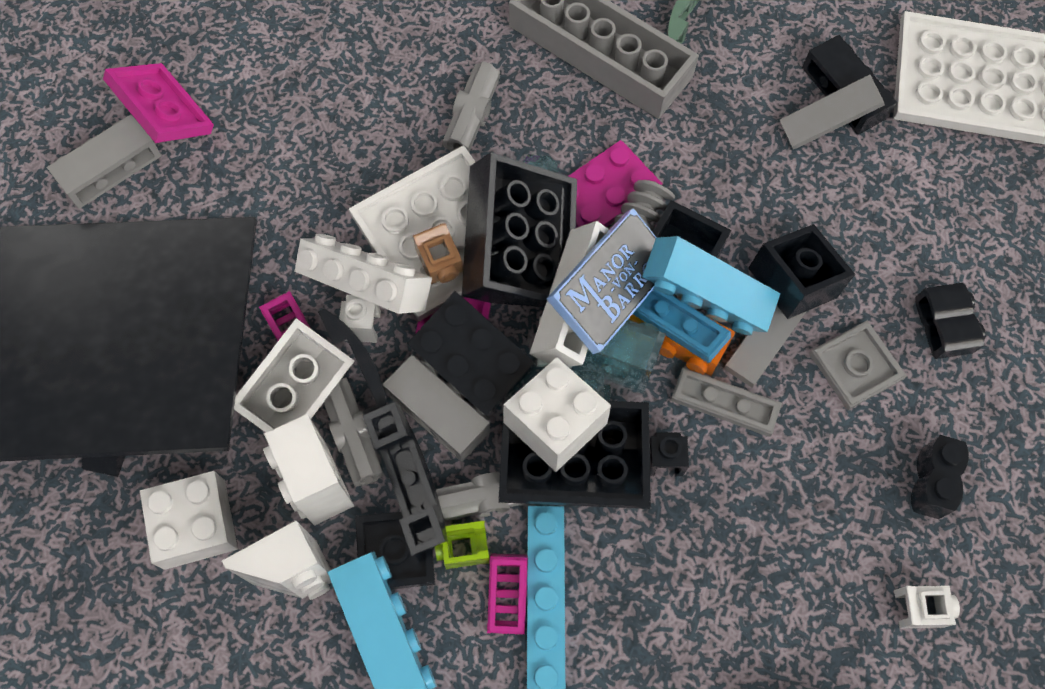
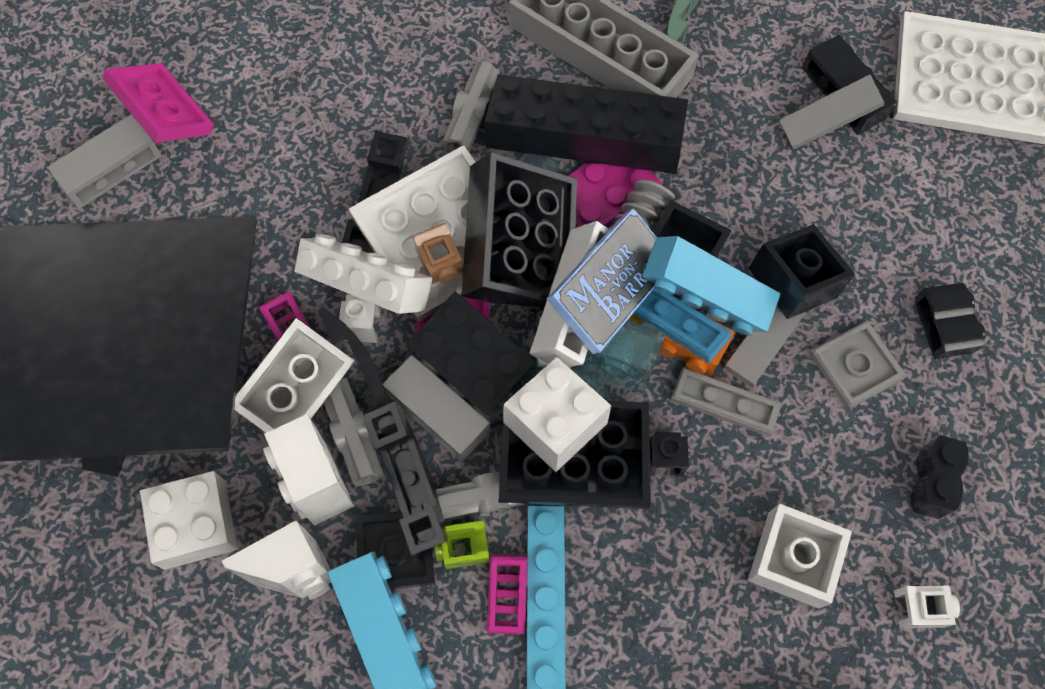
(384, 169): none -> black slope
(586, 123): none -> black brick
(800, 556): none -> white brick

